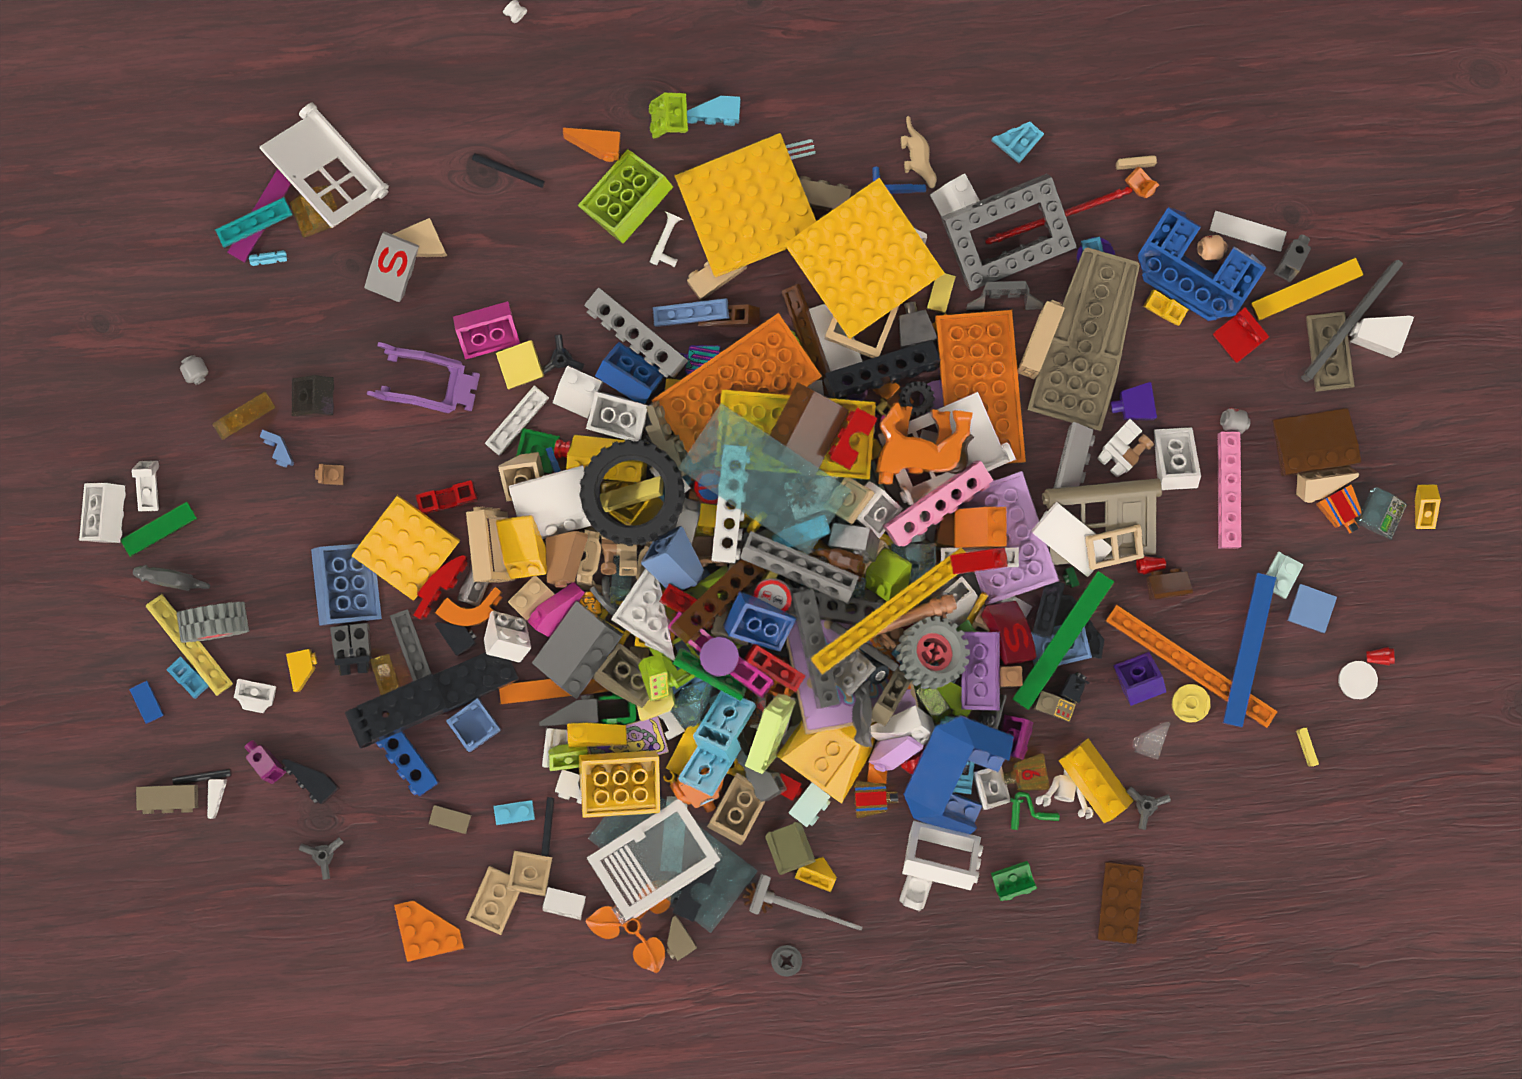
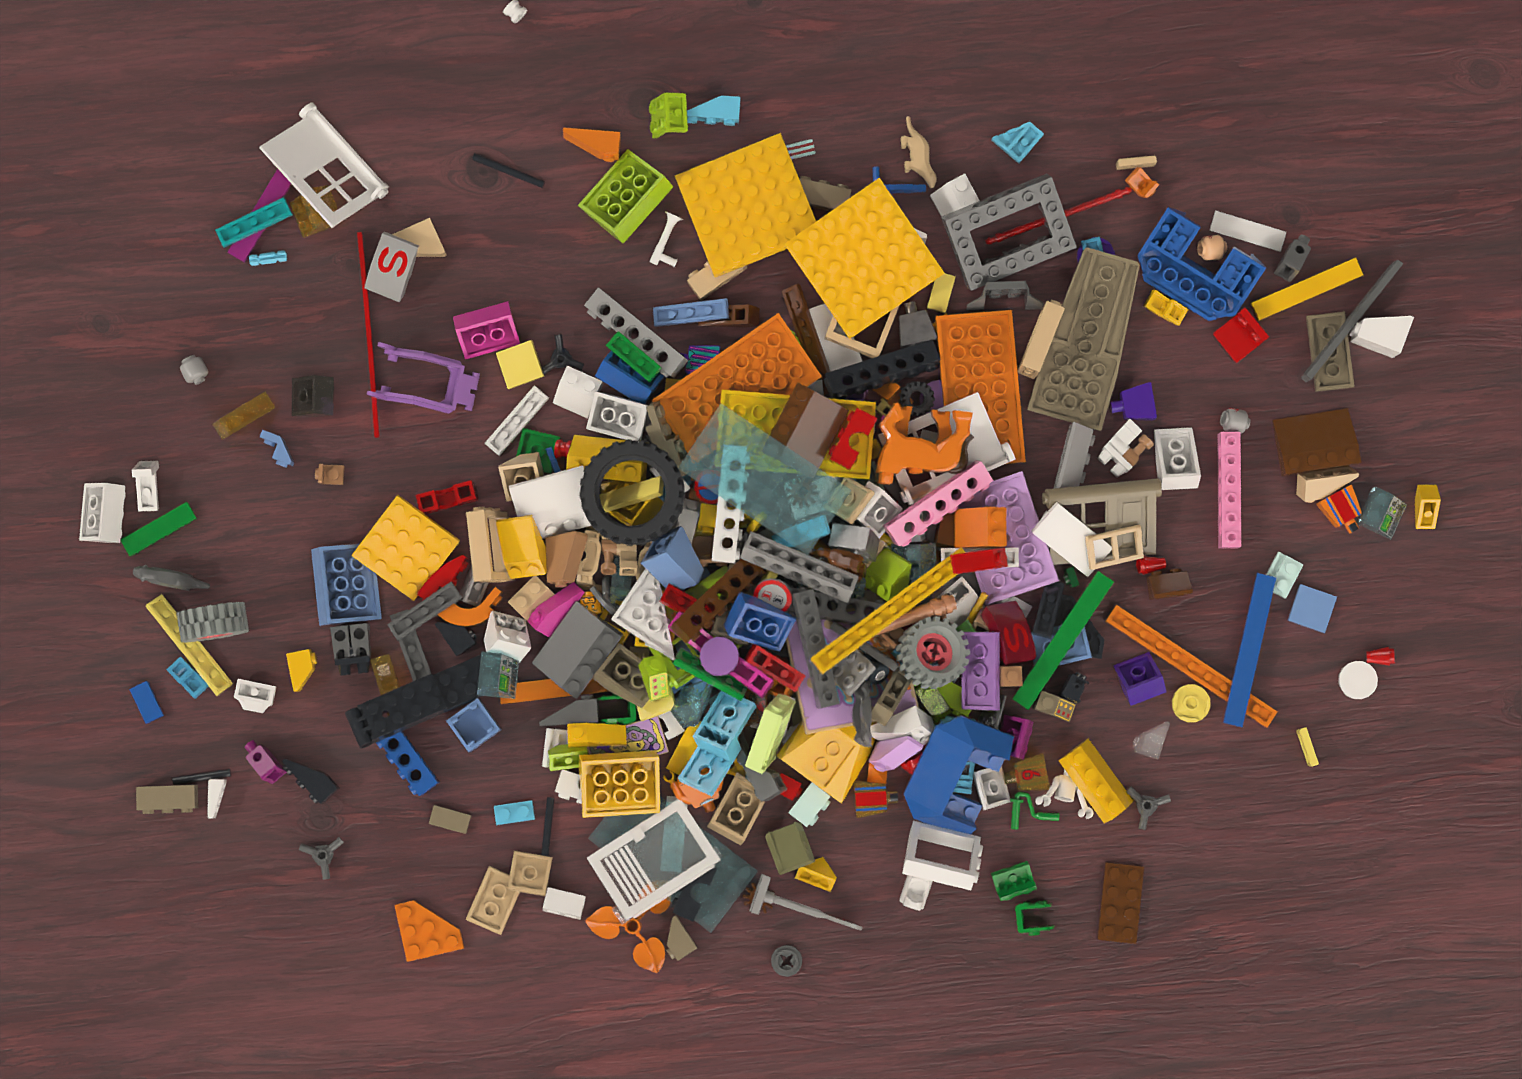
(368, 333): none -> red piece
(424, 611): none -> dark grey tile
(497, 675): none -> clear light blue slope
(633, 356): none -> green plate
(1020, 919): none -> green piece

